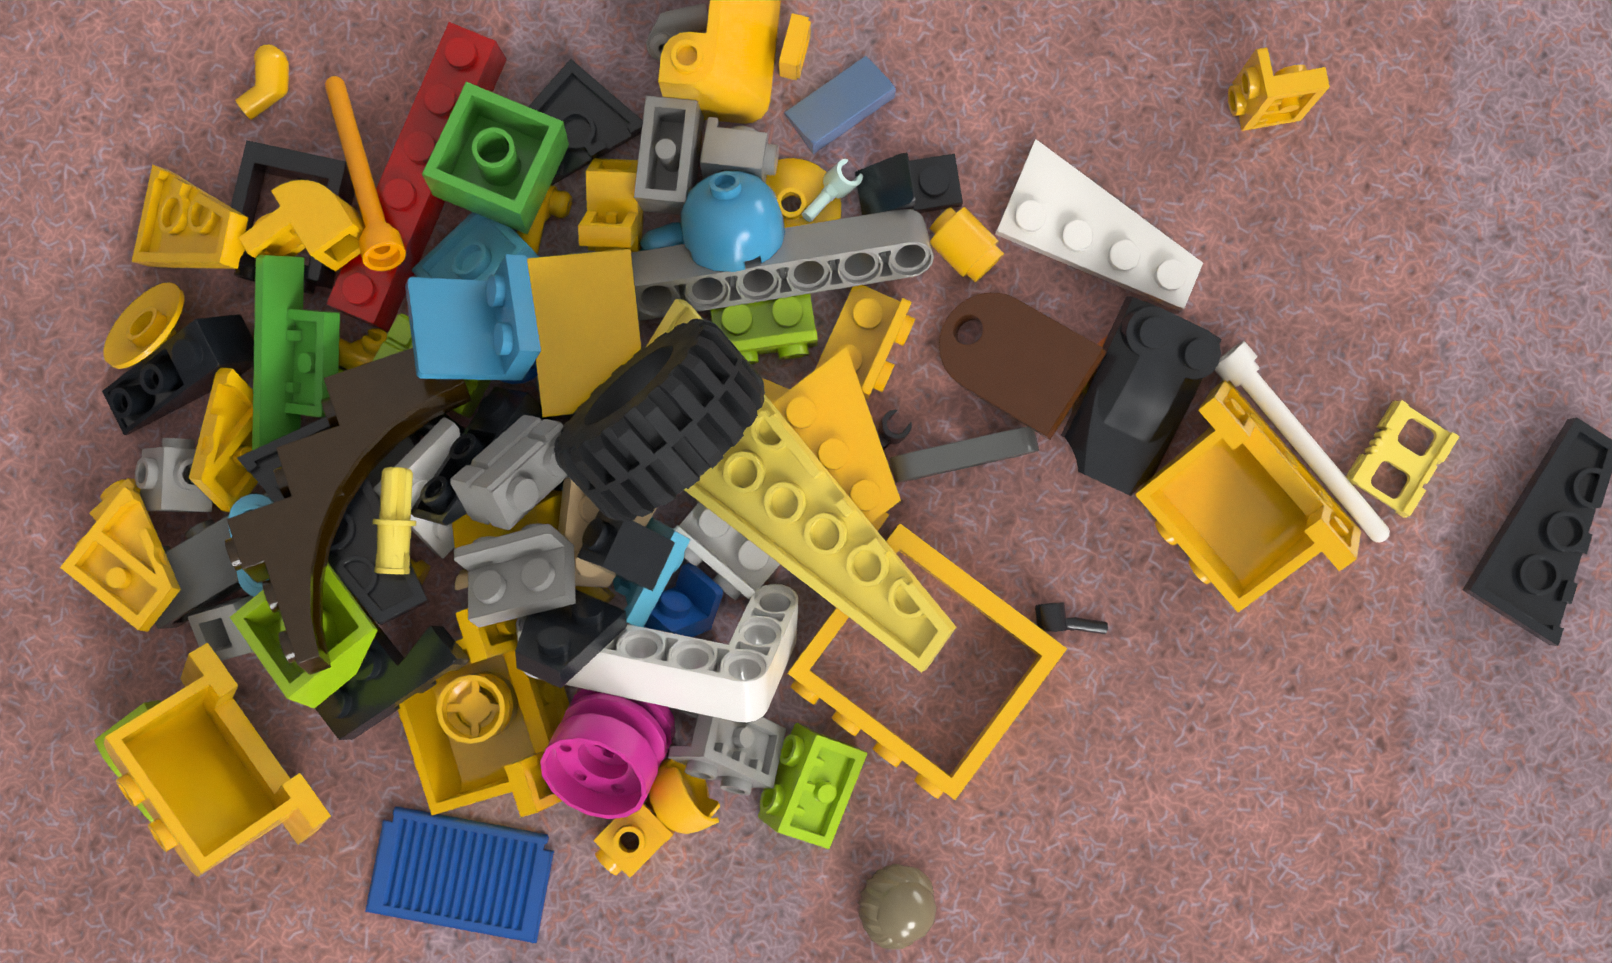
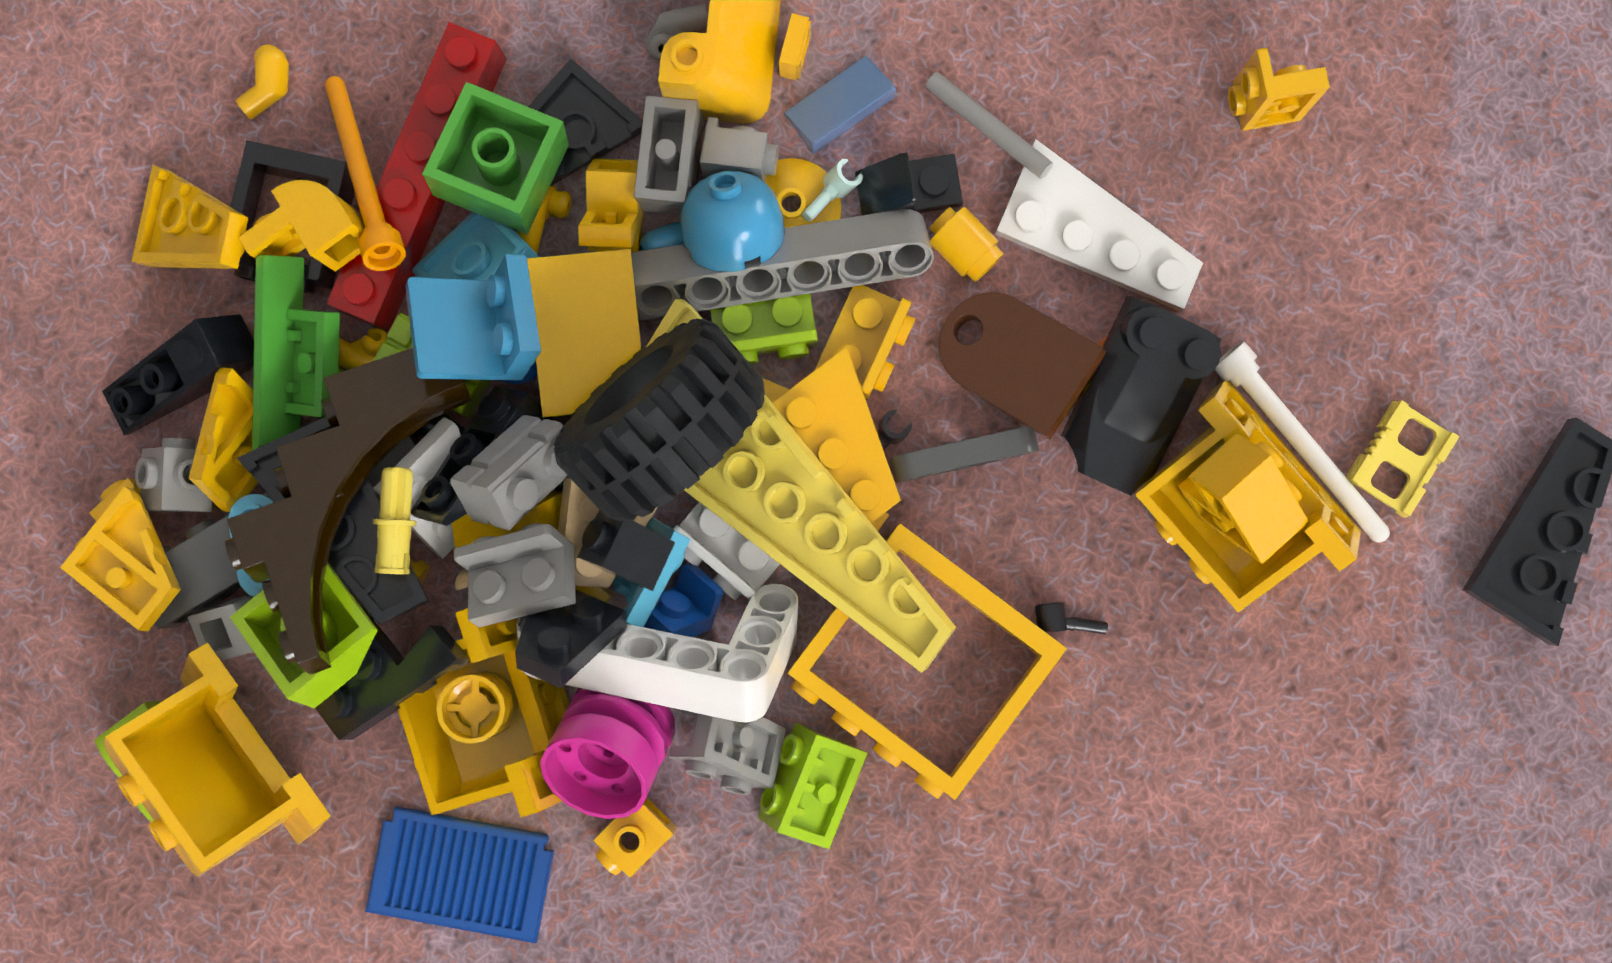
(144, 325): yellow dish -> none
(681, 799): yellow hair -> none
(897, 906): dark tan hair -> none
(989, 125): none -> light grey bar
(1246, 497): none -> yellow brick

